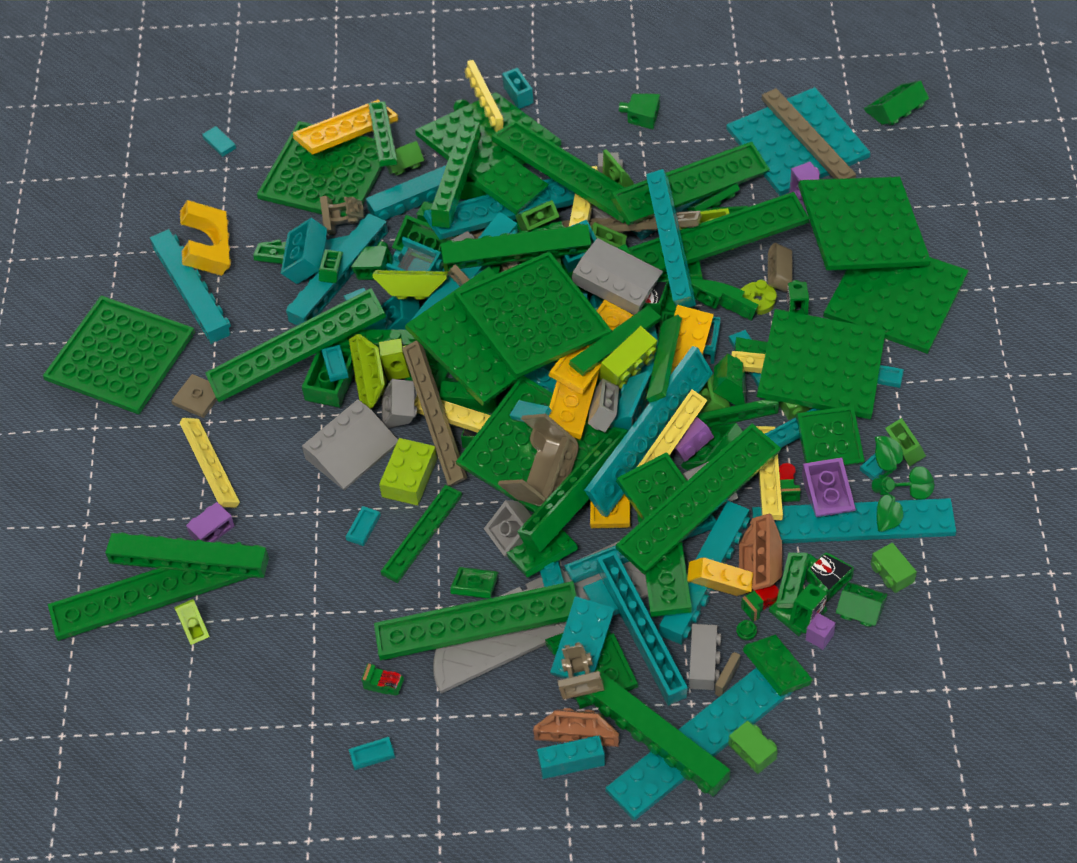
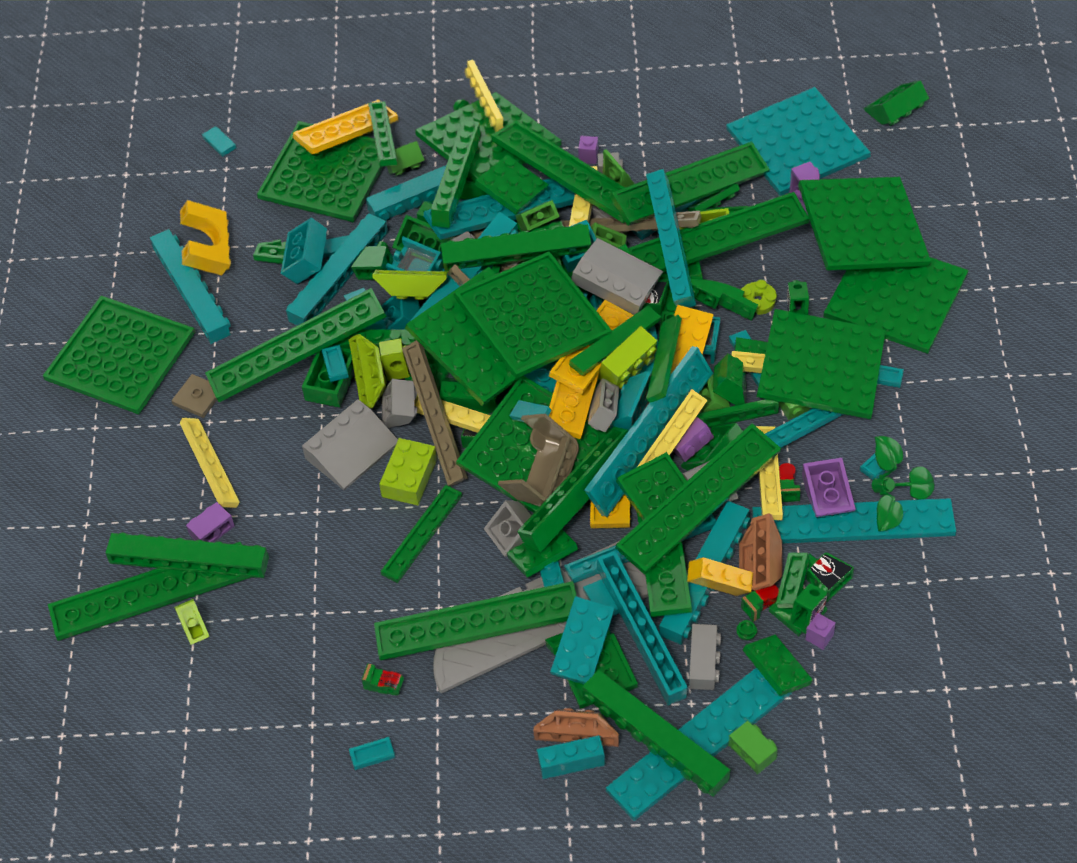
(330, 268): green slope -> none
(332, 215): dark tan tile -> none
(363, 526): teal tile -> none
(474, 582): green tile -> none
(517, 88): teal brick -> none
(576, 661): dark tan tile -> none
(588, 149): none -> medium lavender brick
(642, 109): green torso -> none
(727, 674): dark tan tile -> none
(779, 267): dark tan beam -> none
(807, 135): dark tan plate -> none
(830, 435): green plate -> none
(861, 604): green slope -> none
(893, 568): bright green brick -> none
(911, 448): bright green brick -> none

